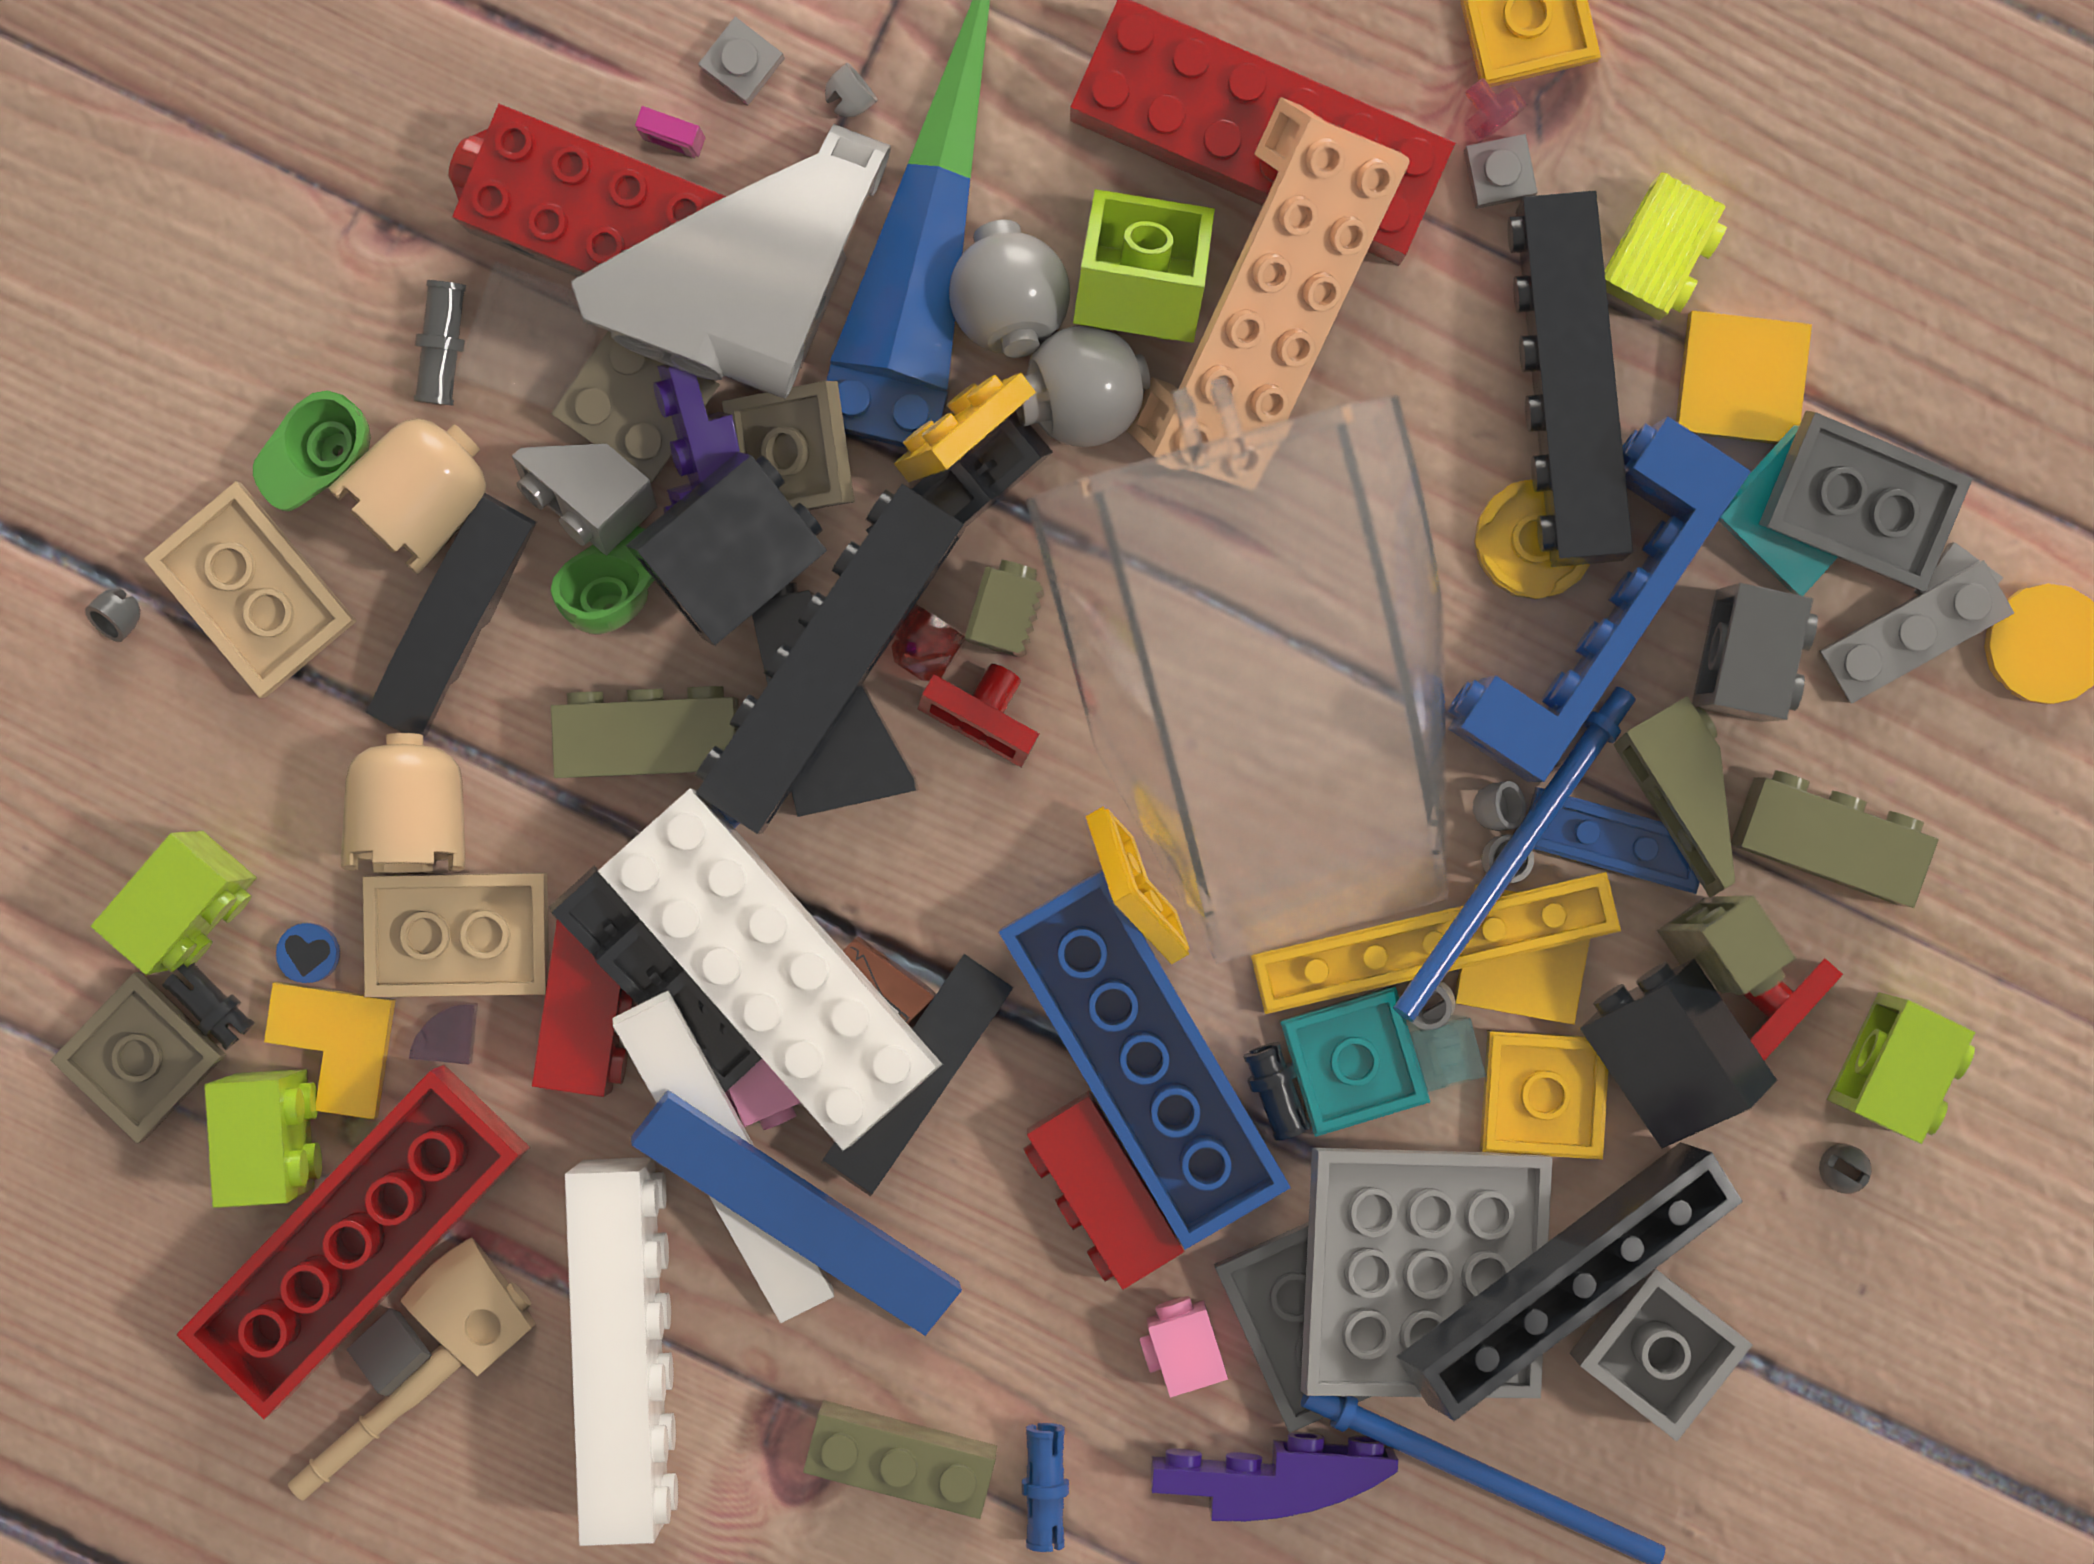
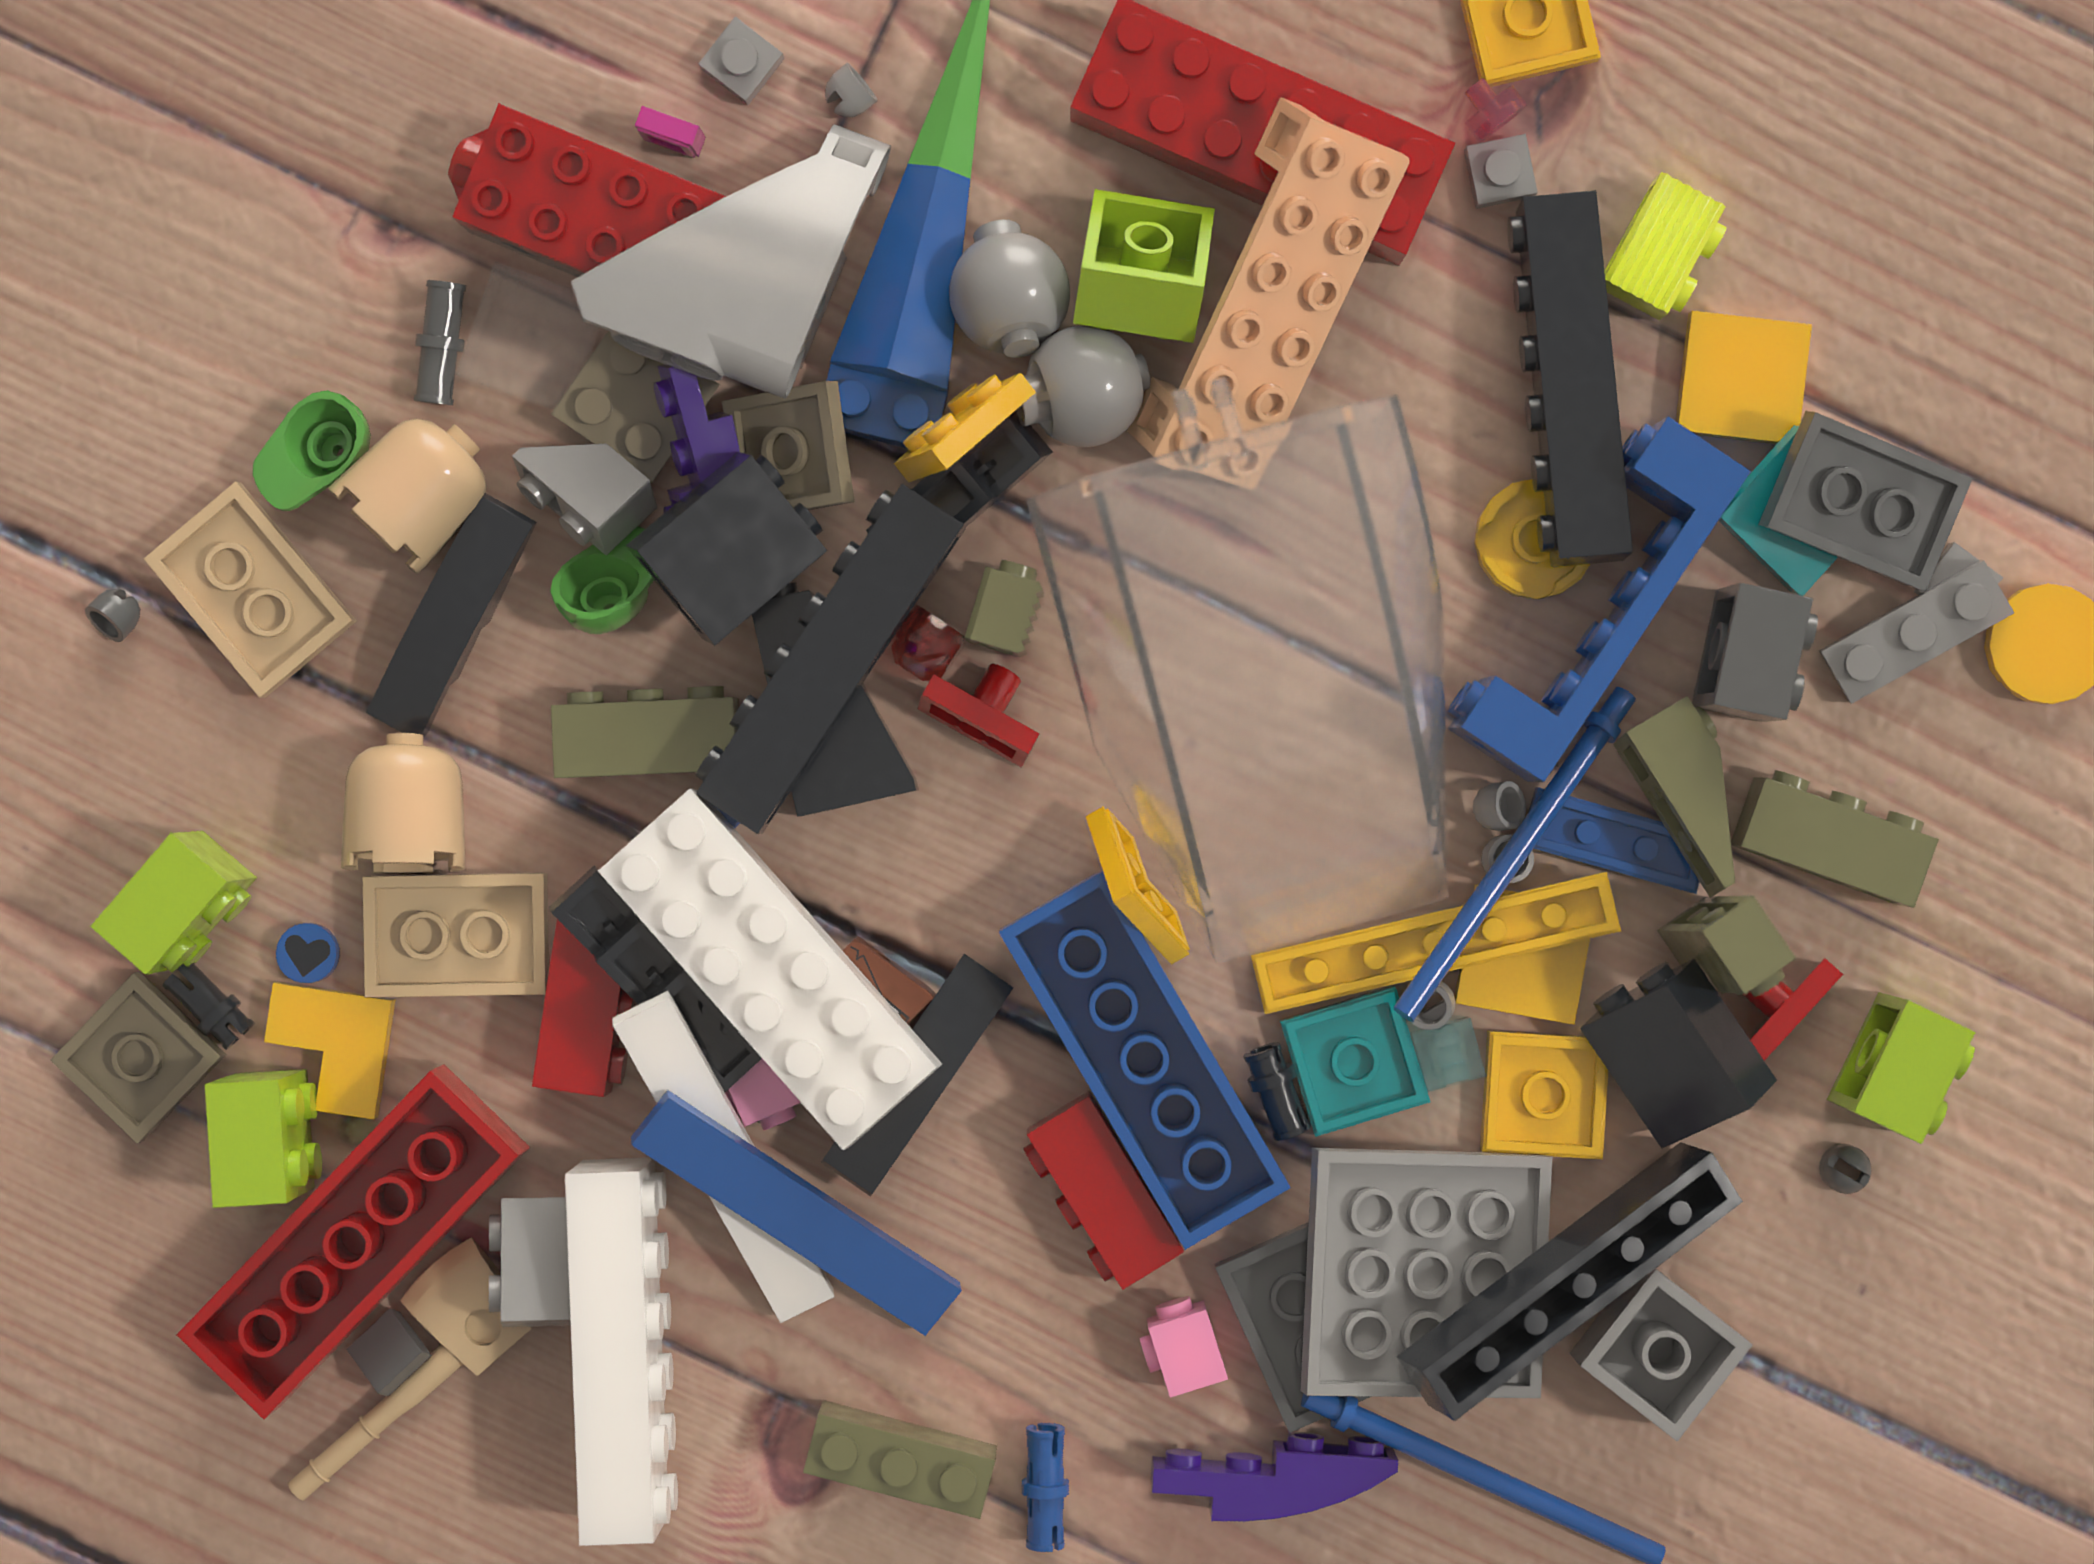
(447, 1036): tile -> none
(533, 1262): none -> light grey brick

